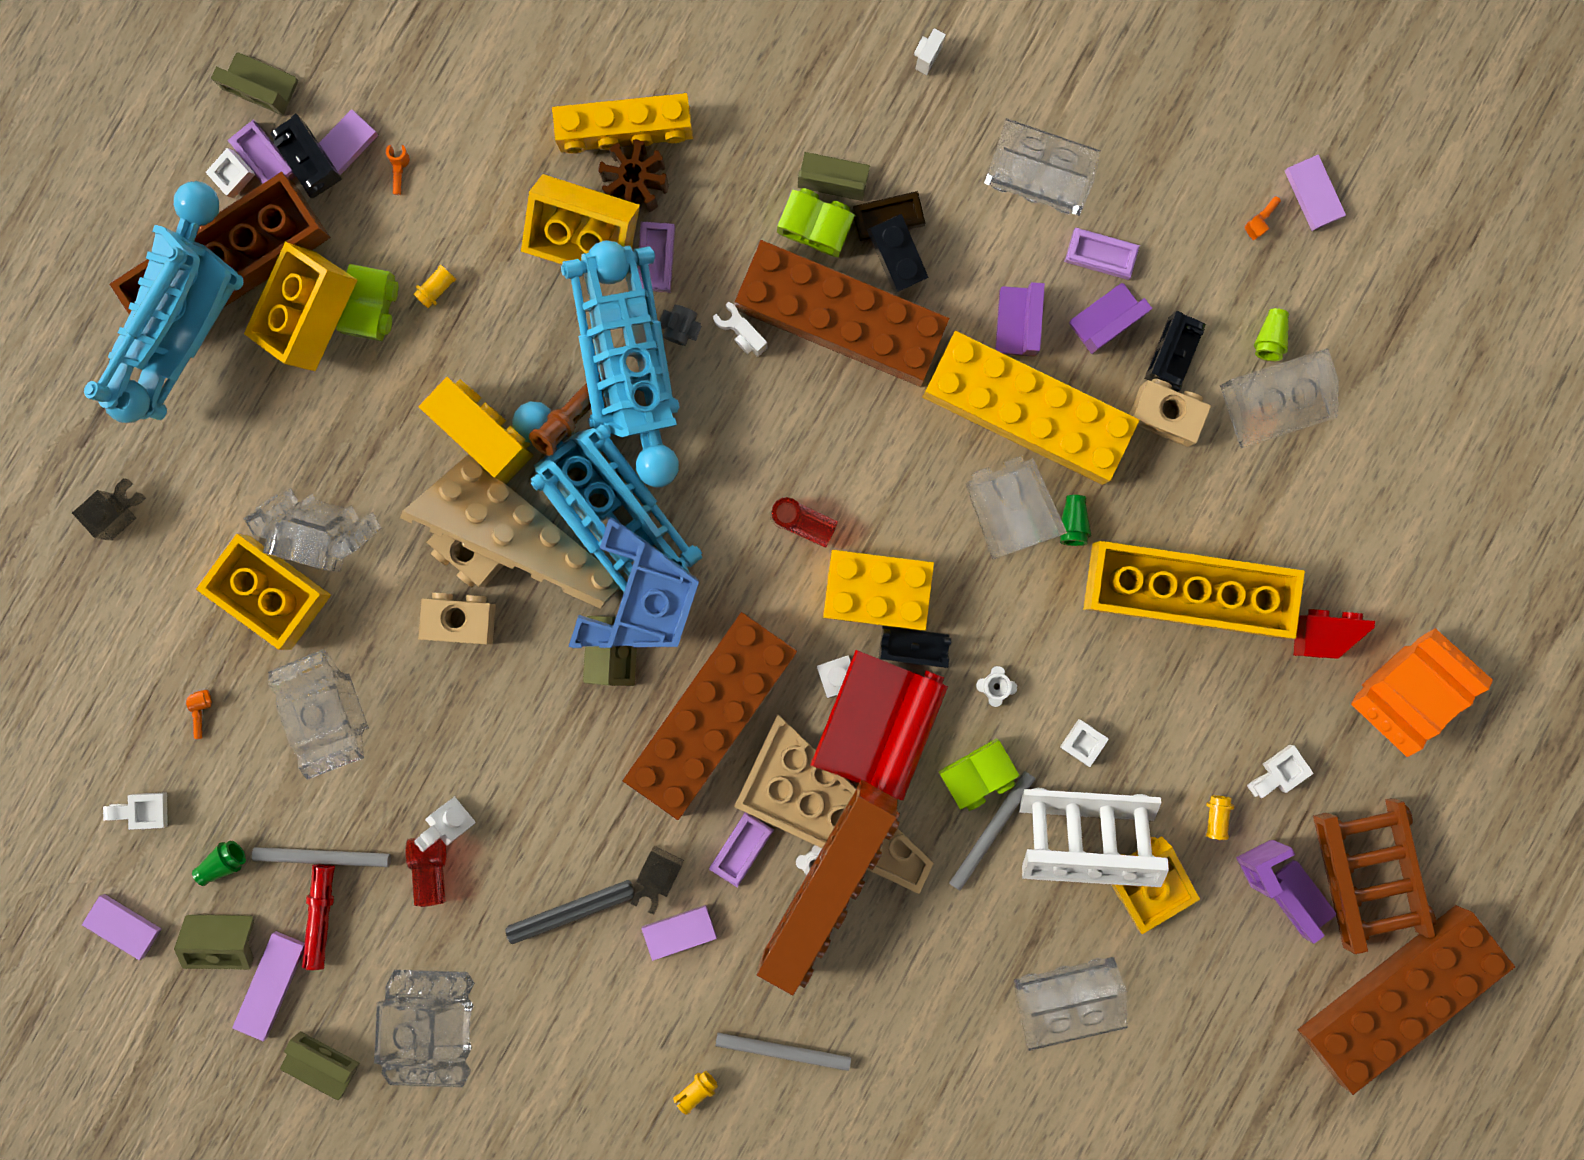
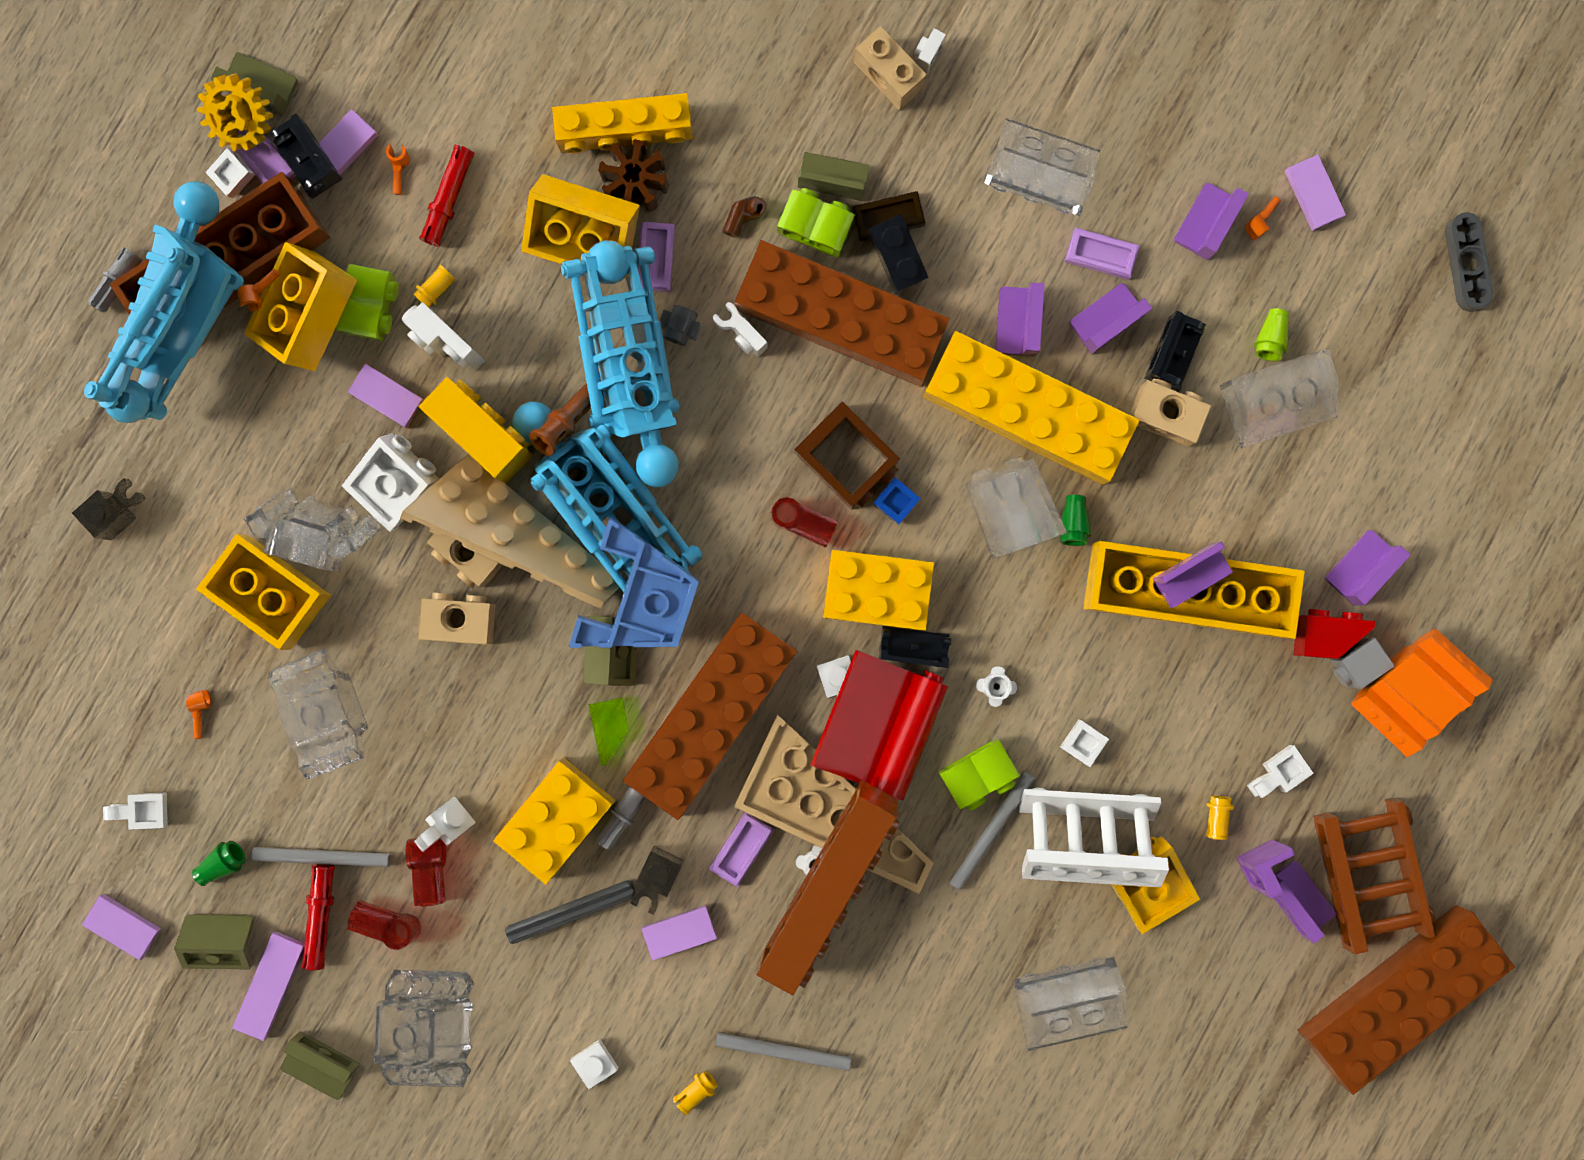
(104, 294): none -> light grey axle
(234, 112): none -> yellow gear
(249, 293): none -> orange hand
(381, 924): none -> clear red piece
(385, 396): none -> lavender tile
(390, 479): none -> white plate
(435, 335): none -> white plate
(442, 207): none -> red pin
(554, 820): none -> yellow brick
(594, 1064): none -> white plate
(609, 726): none -> clear neon green tile
(620, 818): none -> light grey axle
(741, 212): none -> reddish brown arm
(823, 431): none -> reddish brown window
(889, 68): none -> tan brick
(896, 501): none -> blue plate
(1193, 574): none -> medium lavender panel
(1209, 220): none -> medium lavender panel
(1362, 664): none -> light grey brick
(1366, 568): none -> medium lavender panel
(1478, 250): none -> dark grey beam

